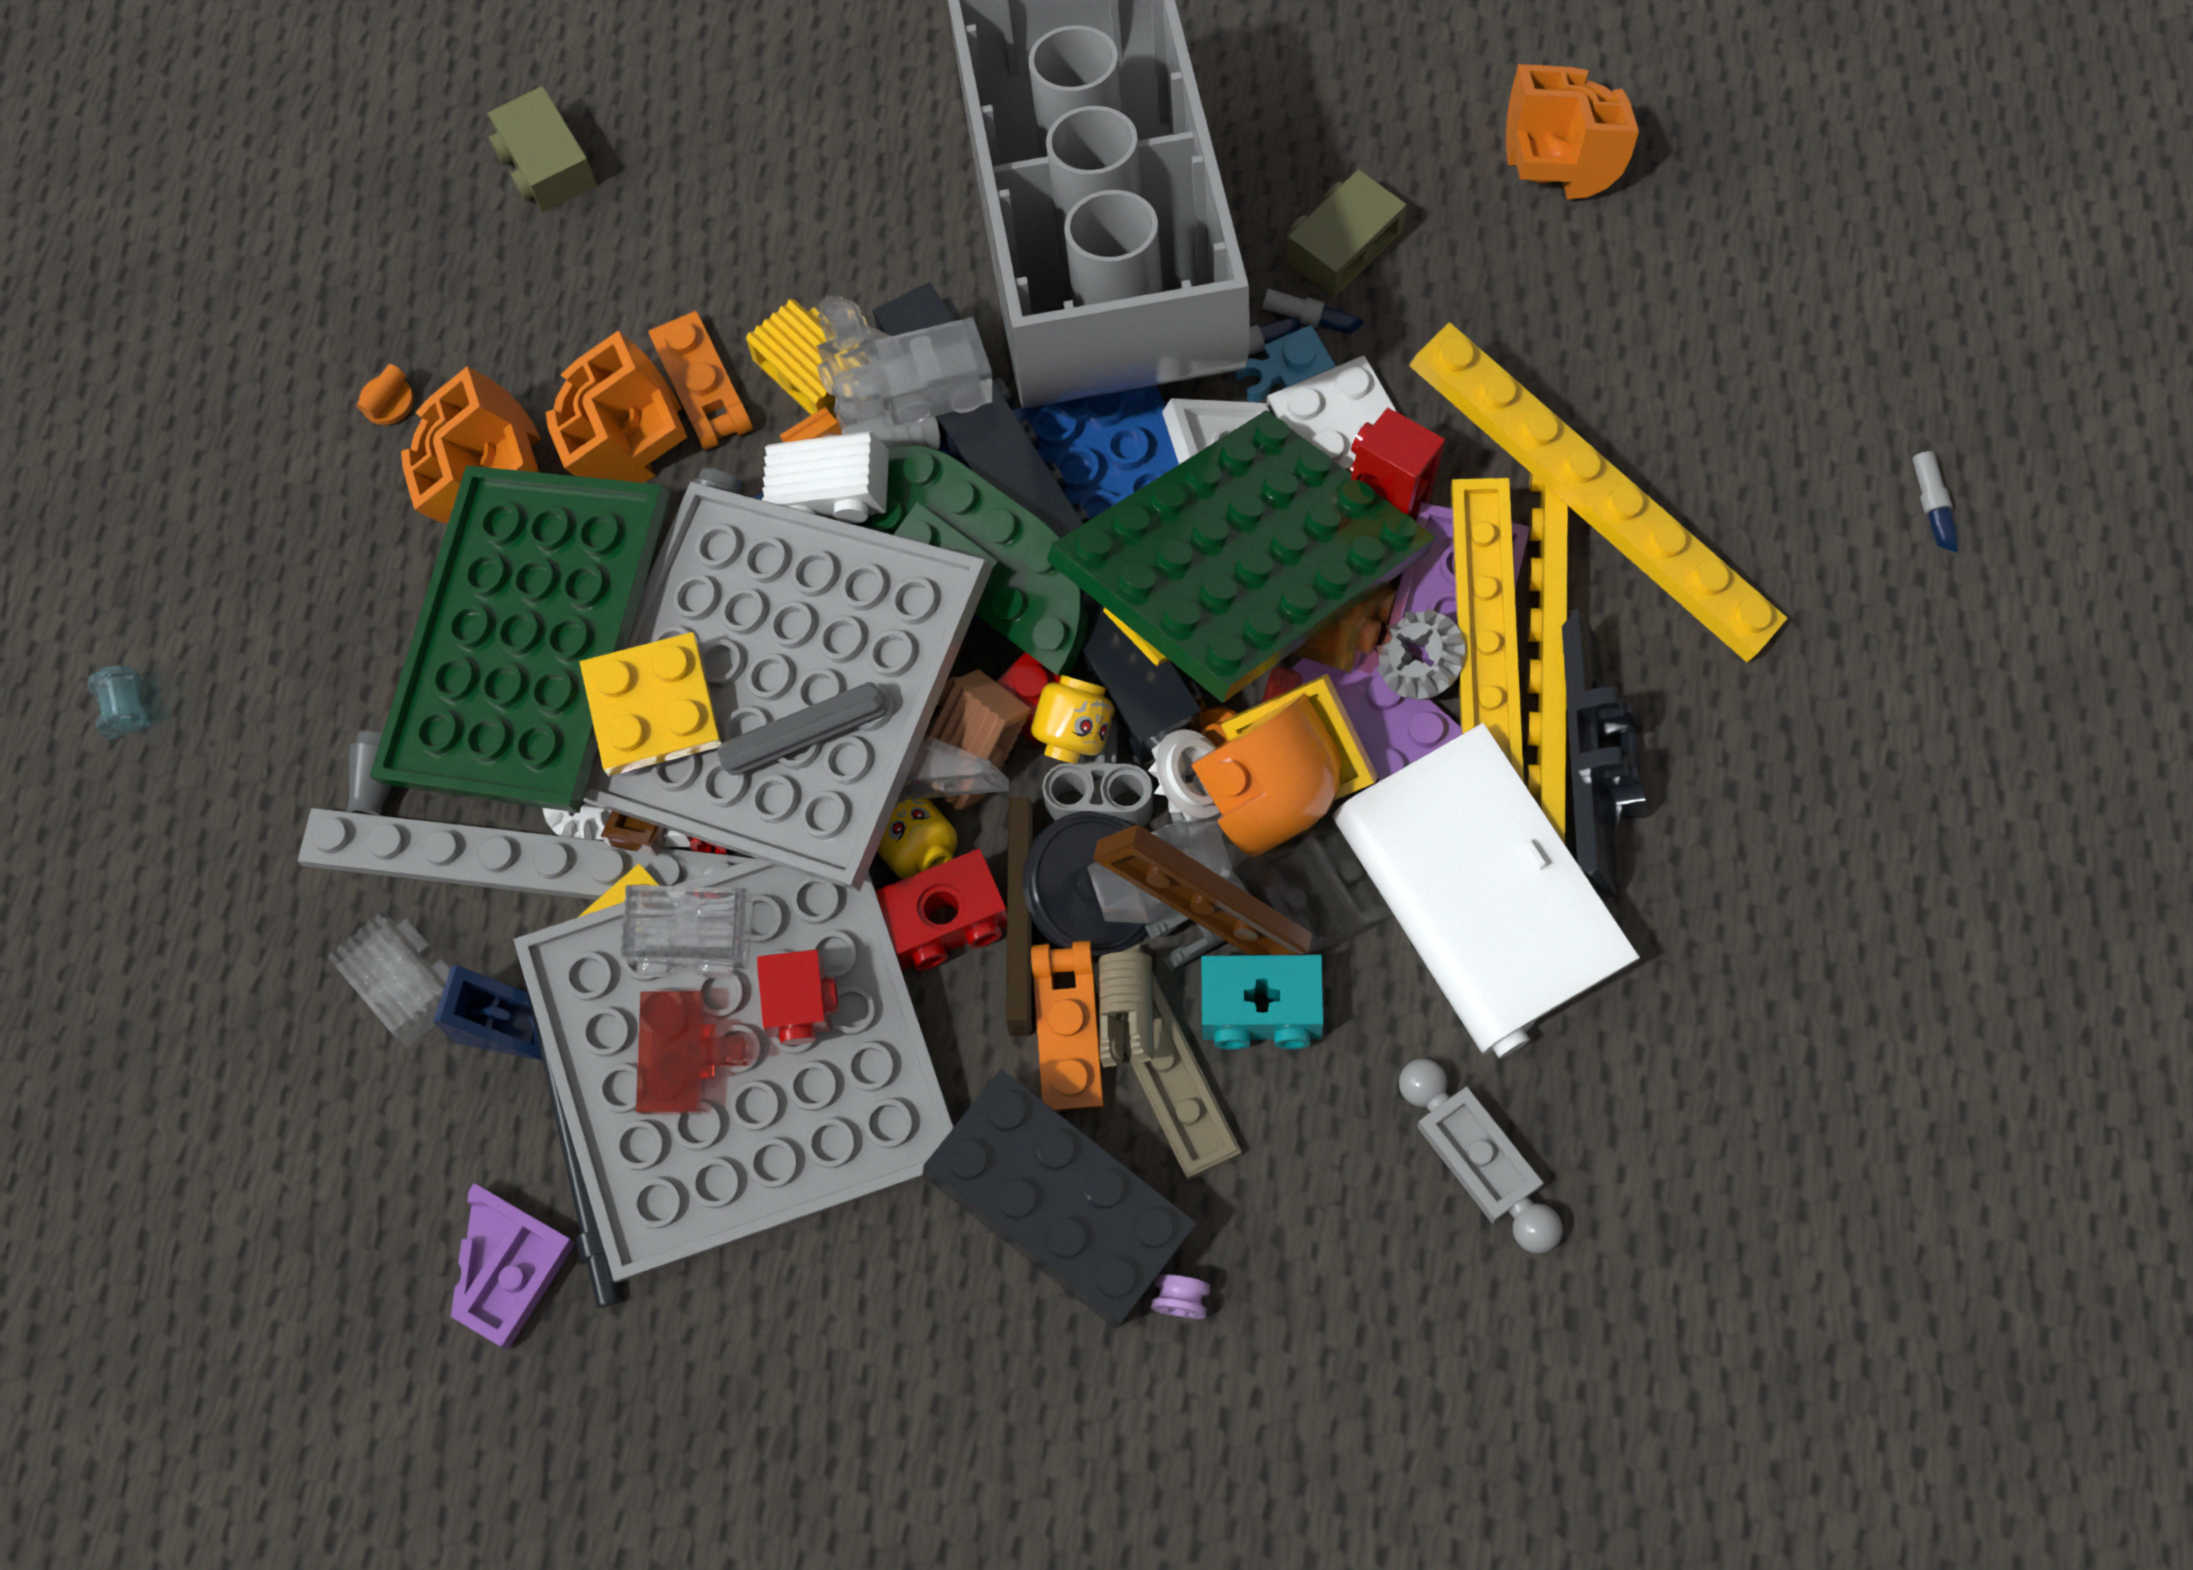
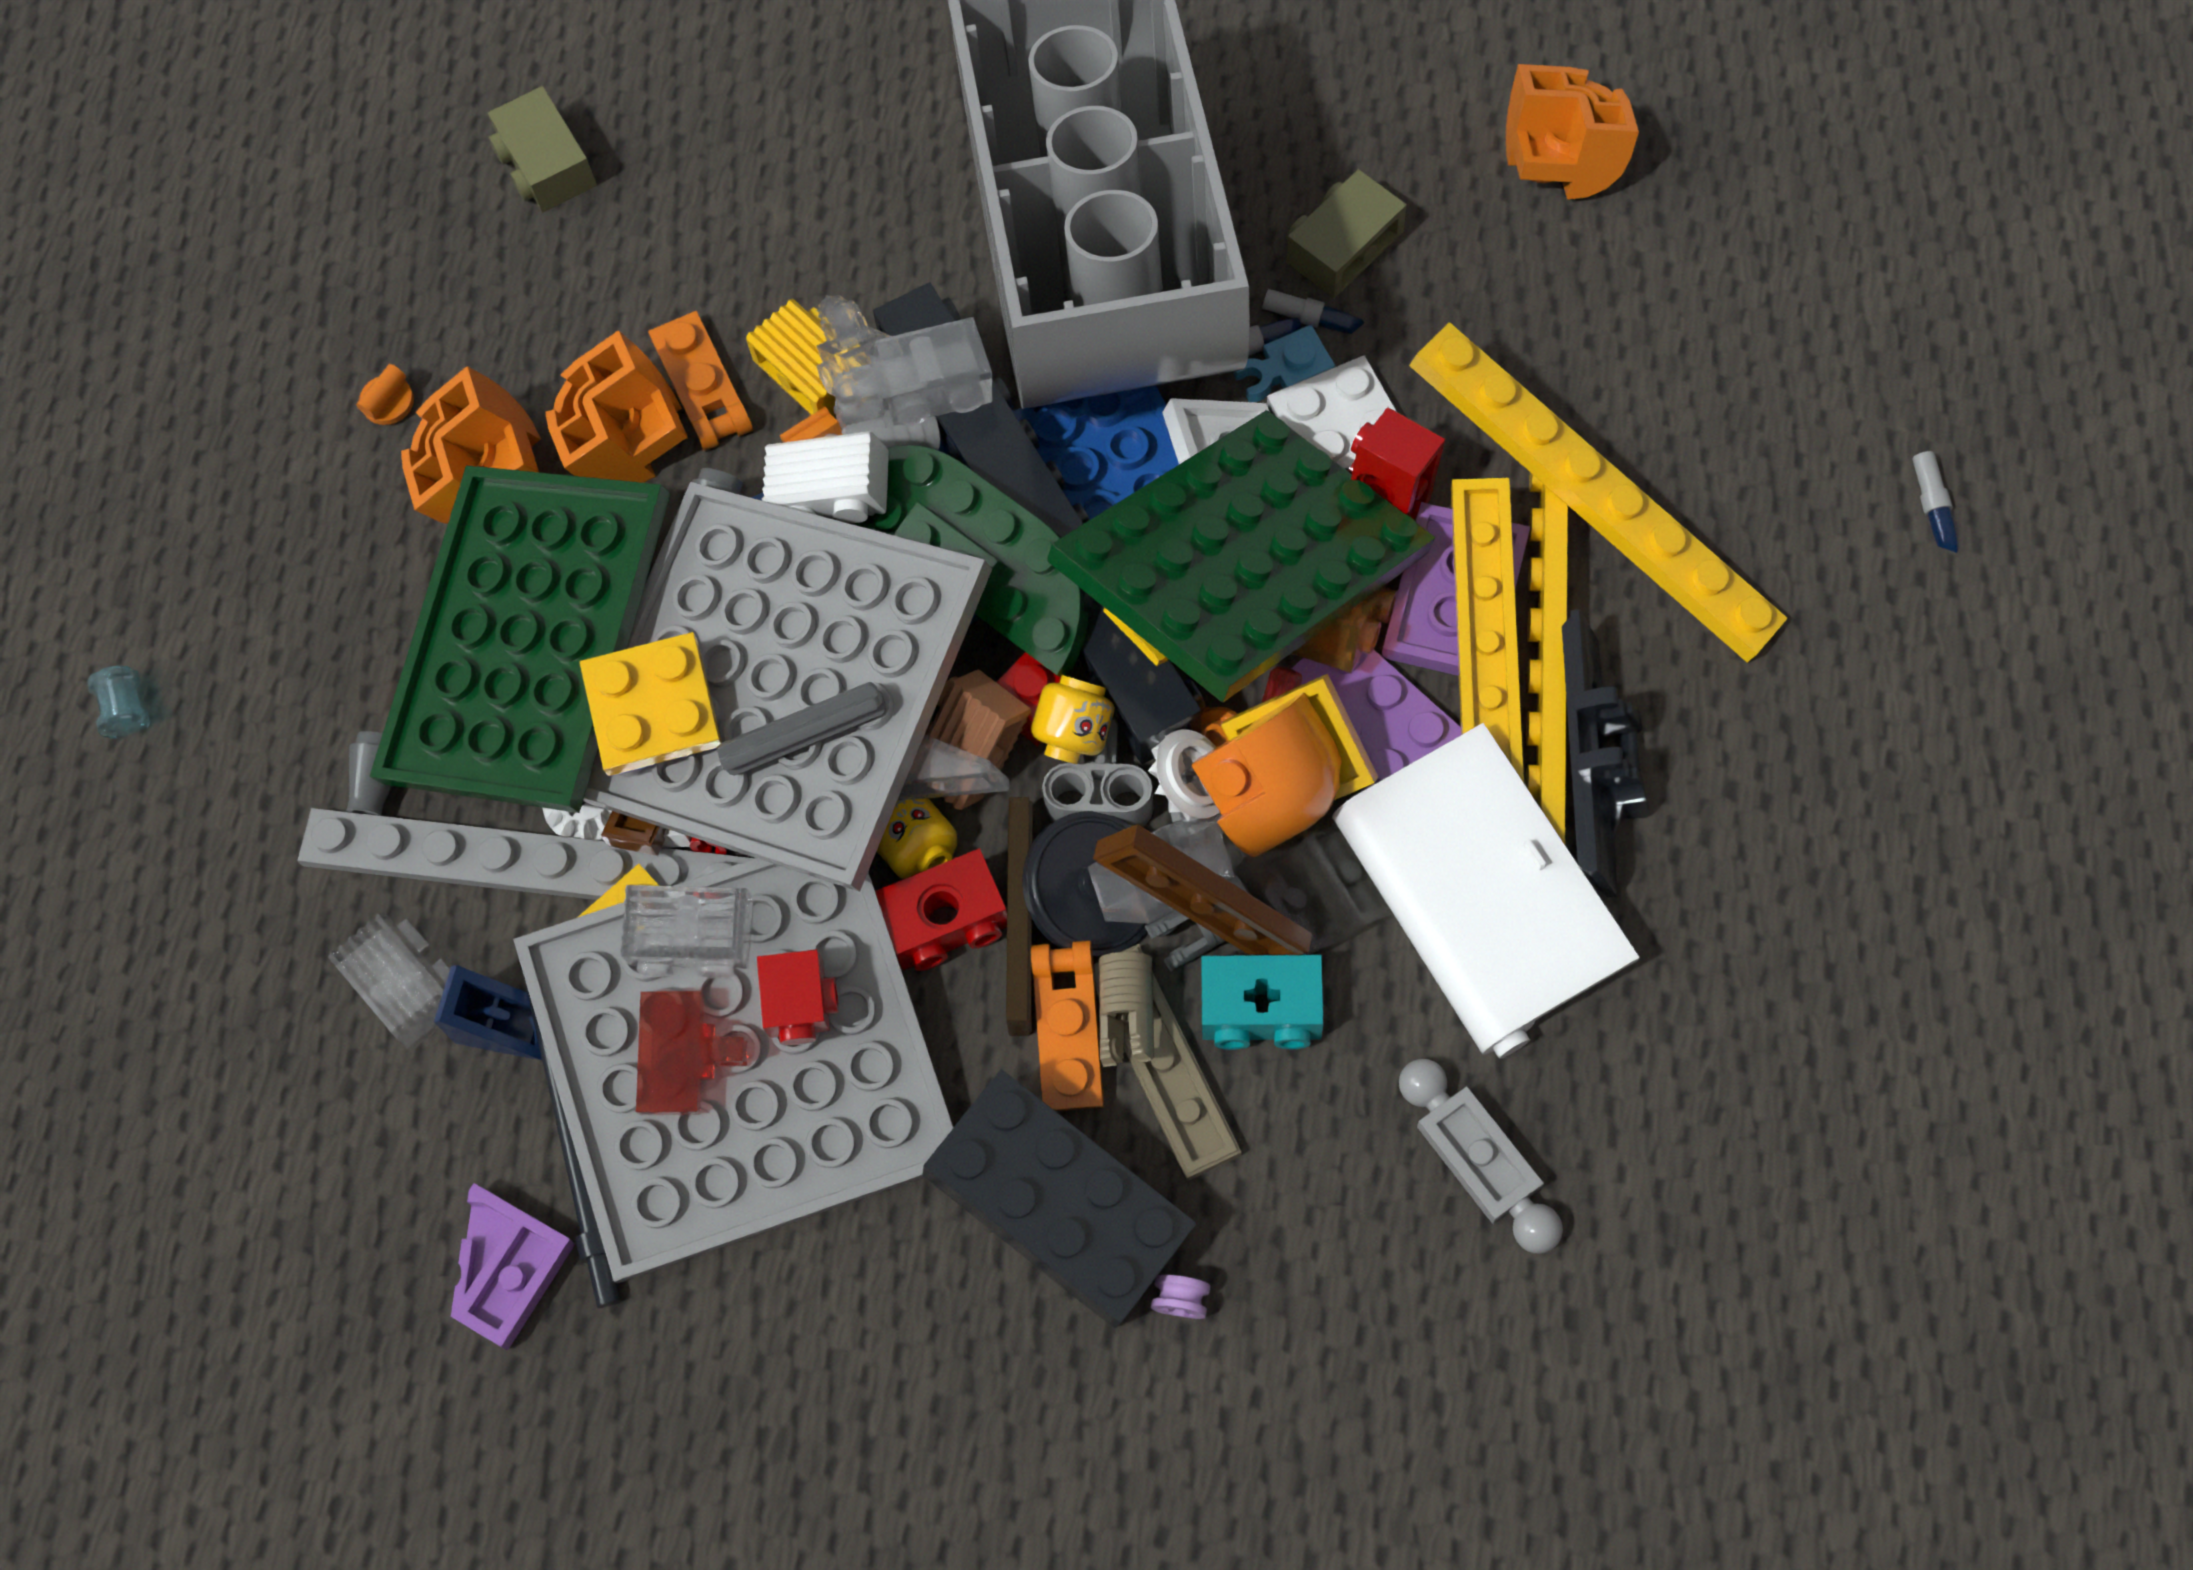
(1445, 649): light grey gear -> none

